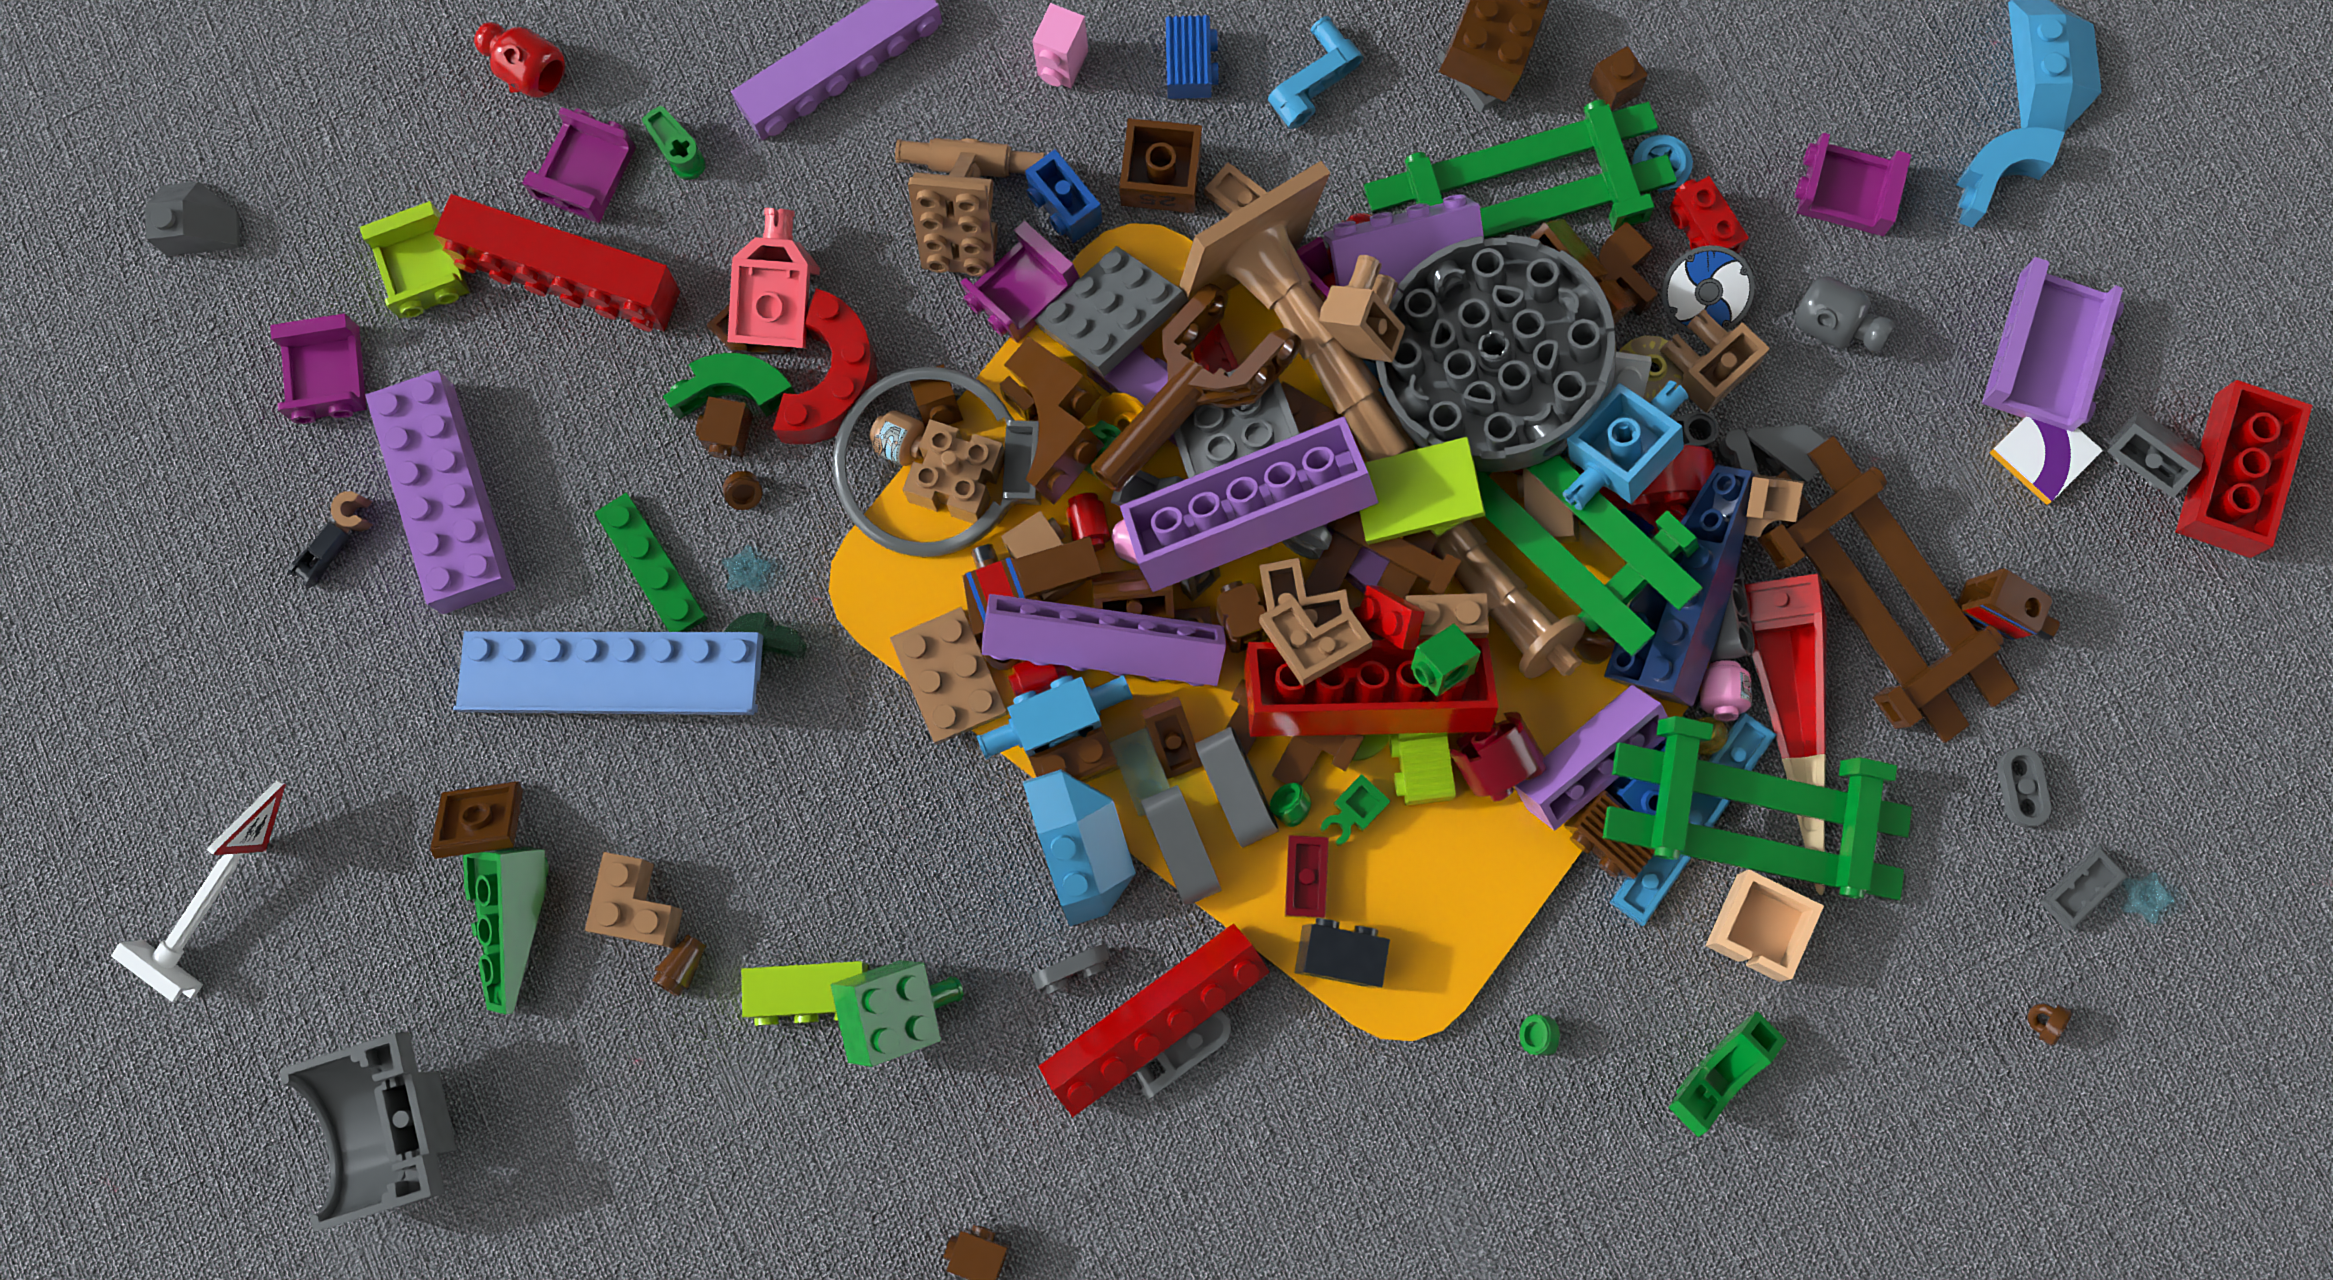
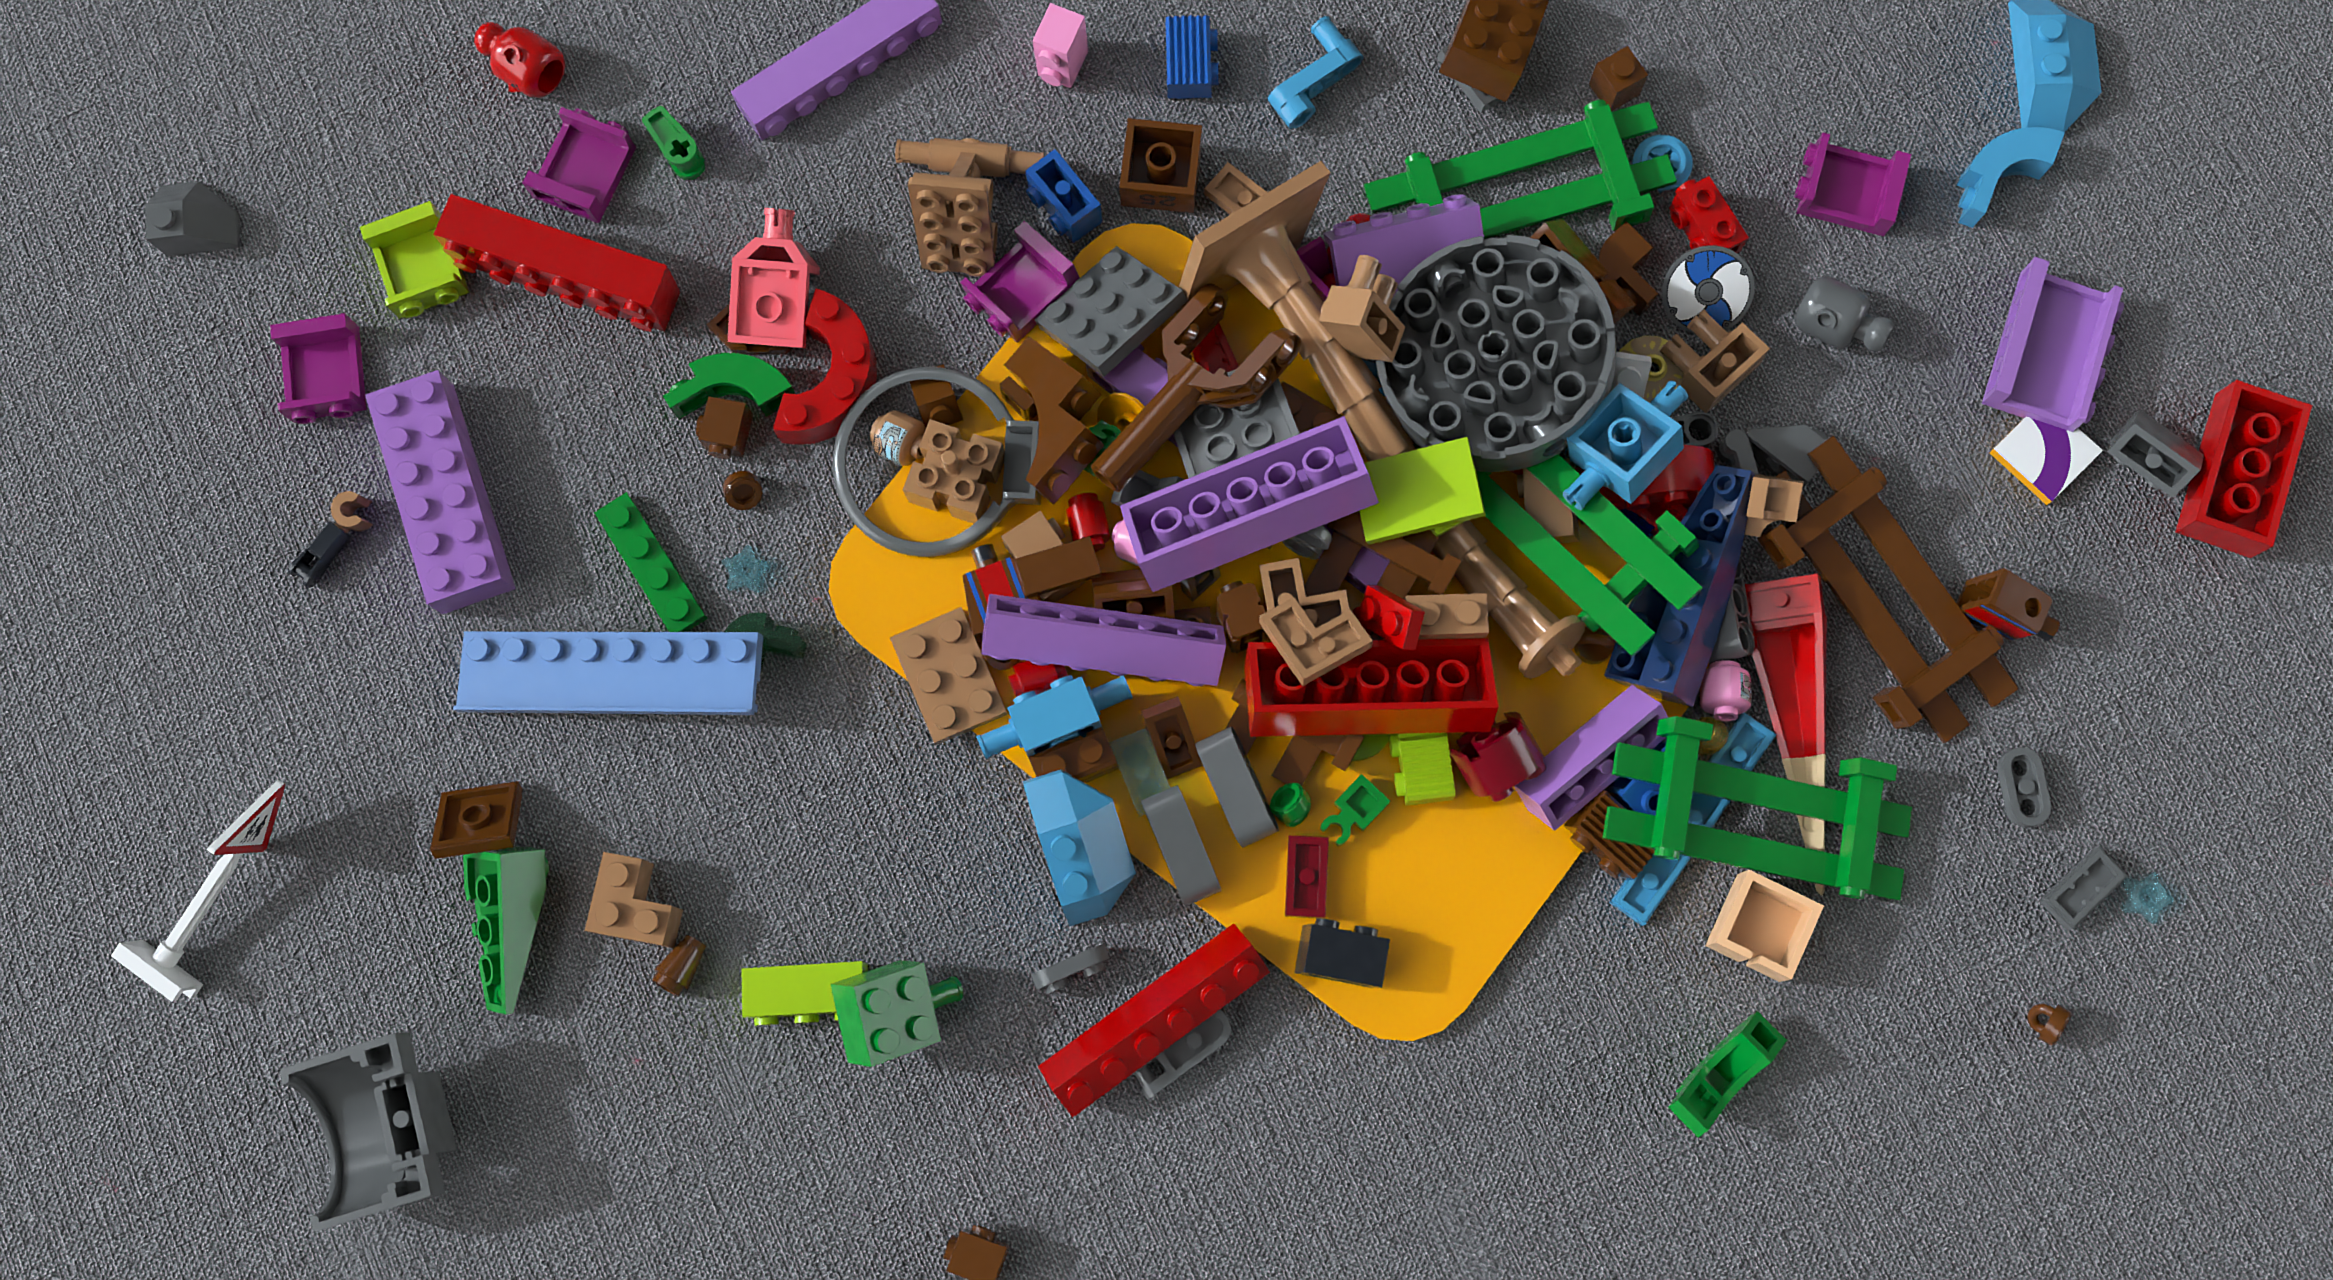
(1445, 660): green brick -> none
(1539, 1035): green tile -> none

